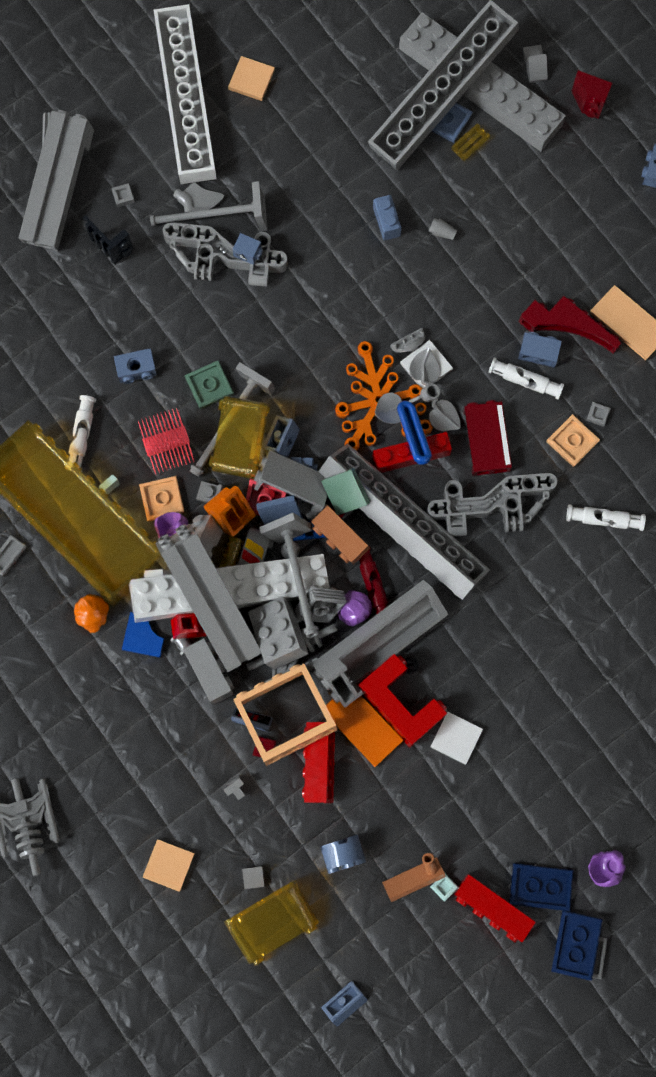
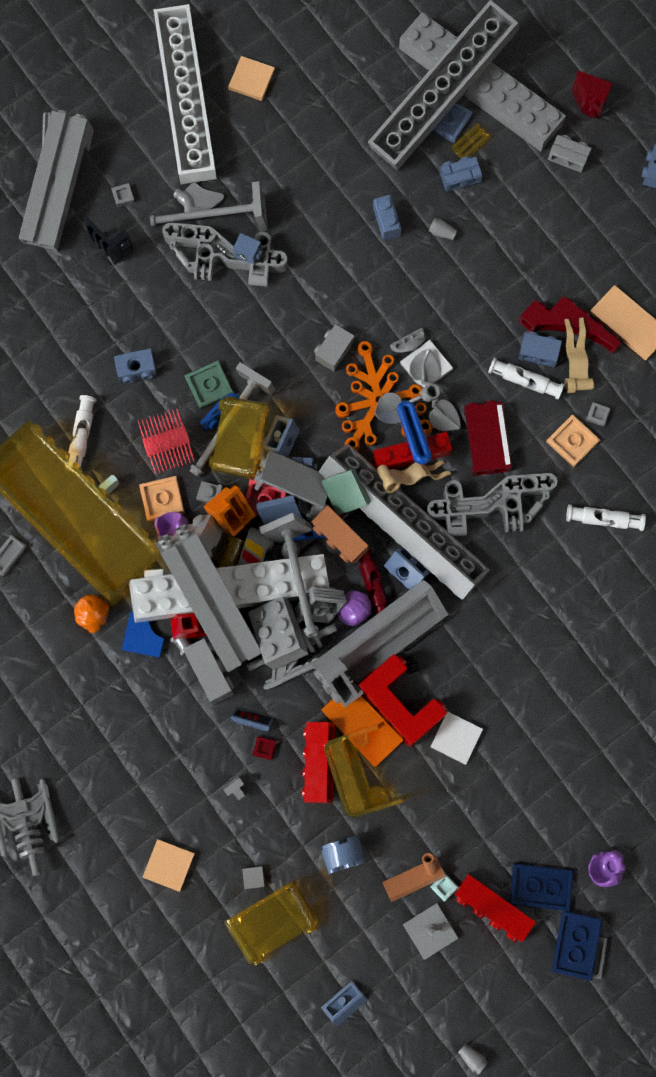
(212, 420): none -> blue piece
(298, 742): light nougat window -> none
(334, 347): none -> light grey brick
(350, 776): none -> clear yellow windscreen
(393, 478): none -> tan flag
(398, 566): none -> sand blue brick
(430, 931): none -> light grey tile
(460, 173): none -> sand blue brick
(473, 1058): none -> light grey cone
(535, 63): light grey slope -> none
(569, 153): none -> light grey brick
(578, 360): none -> tan flag

